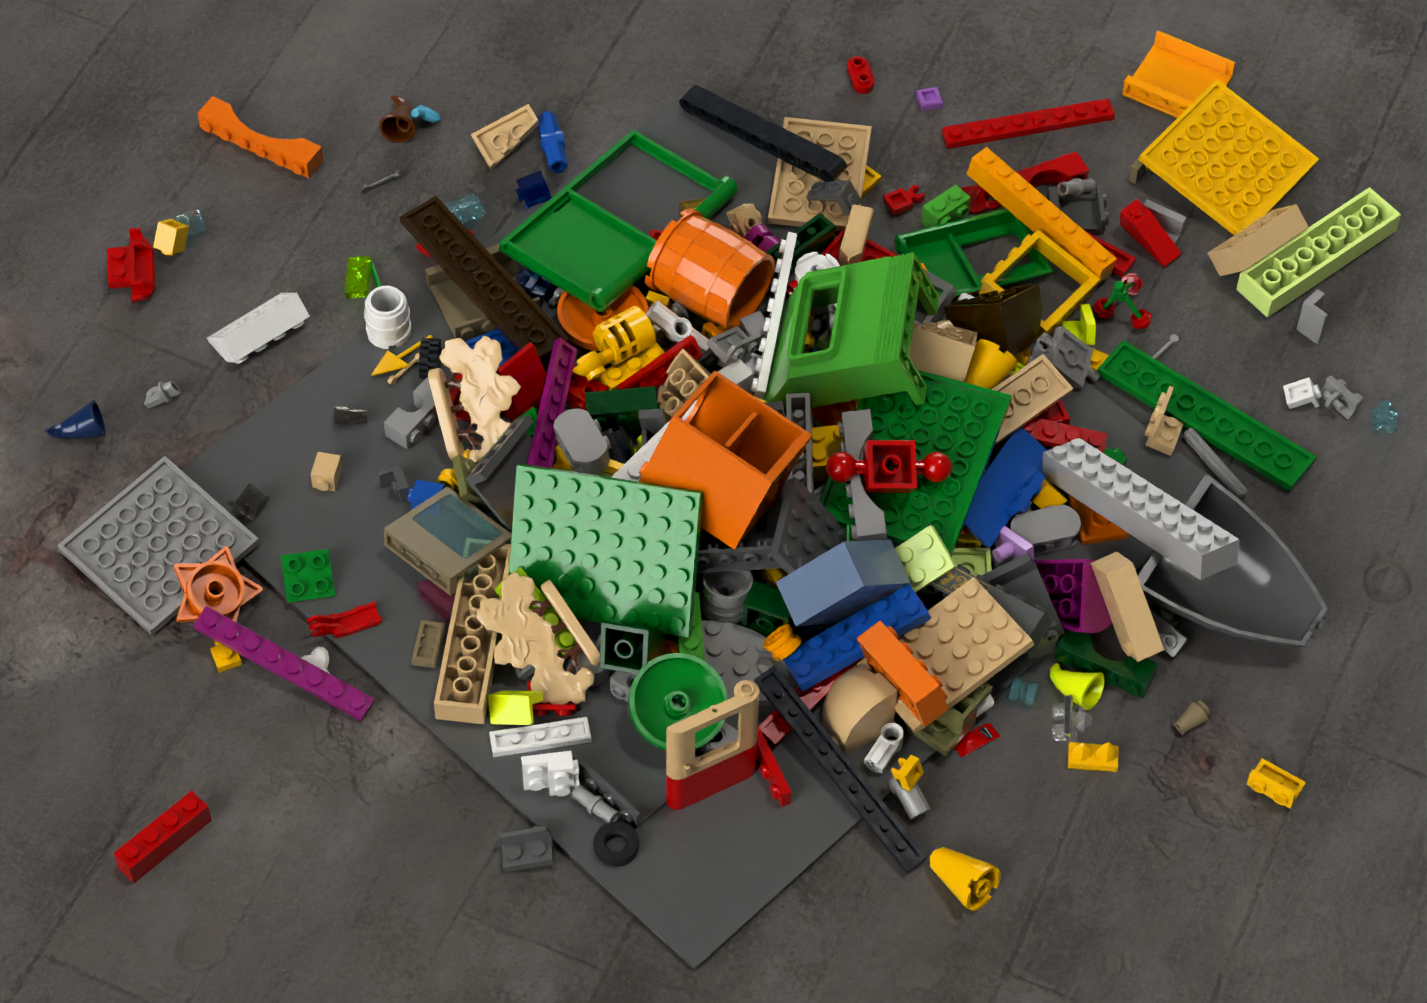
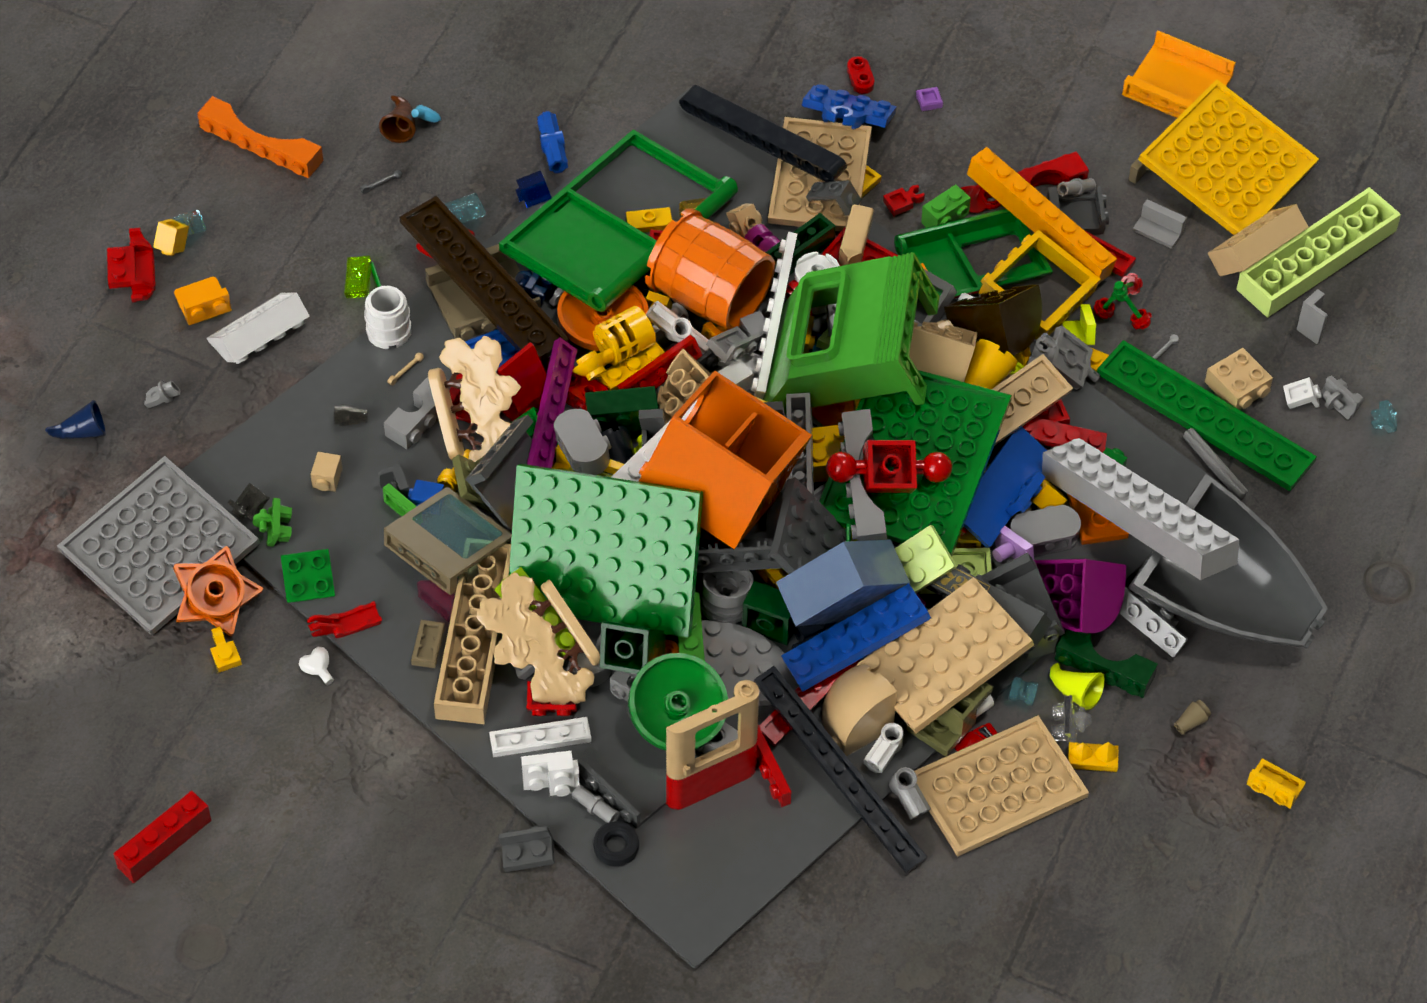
(203, 300): none -> light orange bracket
(271, 521): none -> bright green hips
(283, 663): magenta plate -> none
(392, 362): yellow piece -> none
(396, 500): none -> bright green tile
(429, 358): black tyre -> none
(504, 135): tan wing -> none
(513, 706): neon yellow panel -> none
(649, 219): none -> yellow plate
(782, 642): light orange wheel -> none
(853, 109): none -> blue plate
(907, 675): orange brick -> none
(909, 772): yellow tile -> none
(965, 876): yellow cone -> none
(999, 785): none -> tan plate
(1028, 123): red plate -> none
(1127, 606): tan brick -> none
(1148, 233): red slope -> none
(1163, 430): tan bracket -> none
(1239, 379): none -> tan brick

